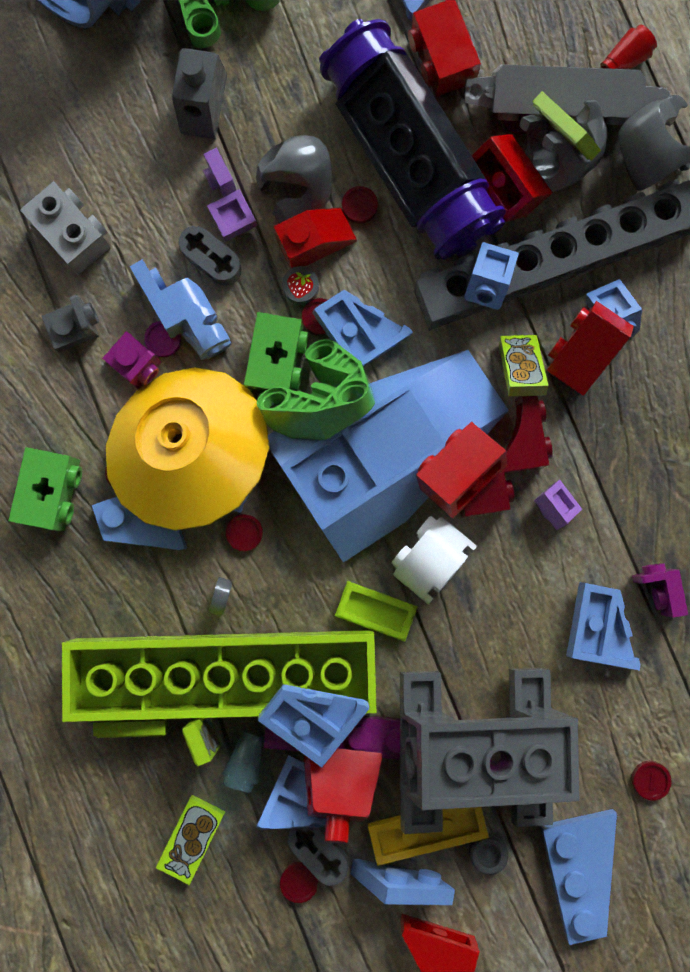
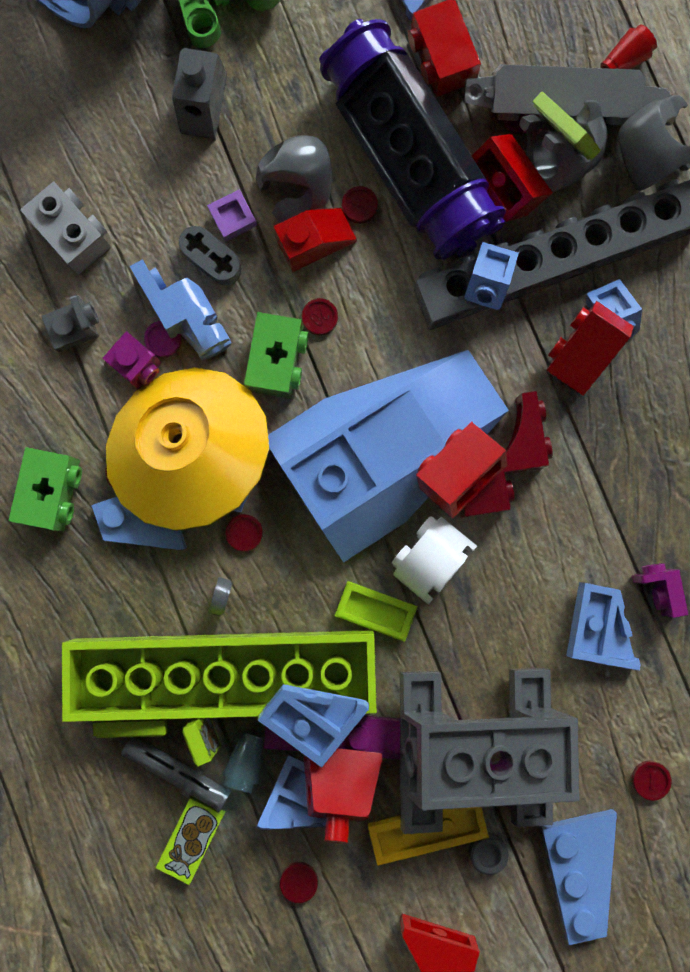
(176, 773): none -> dark grey pin
(217, 173): medium lavender plate -> none
(300, 285): tile -> none
(311, 857): dark grey beam -> none
(332, 405): bright green connector -> none
(359, 327): medium blue wing -> none
(402, 885): medium blue wing -> none
(523, 365): tile -> none
(558, 505): medium lavender plate -> none

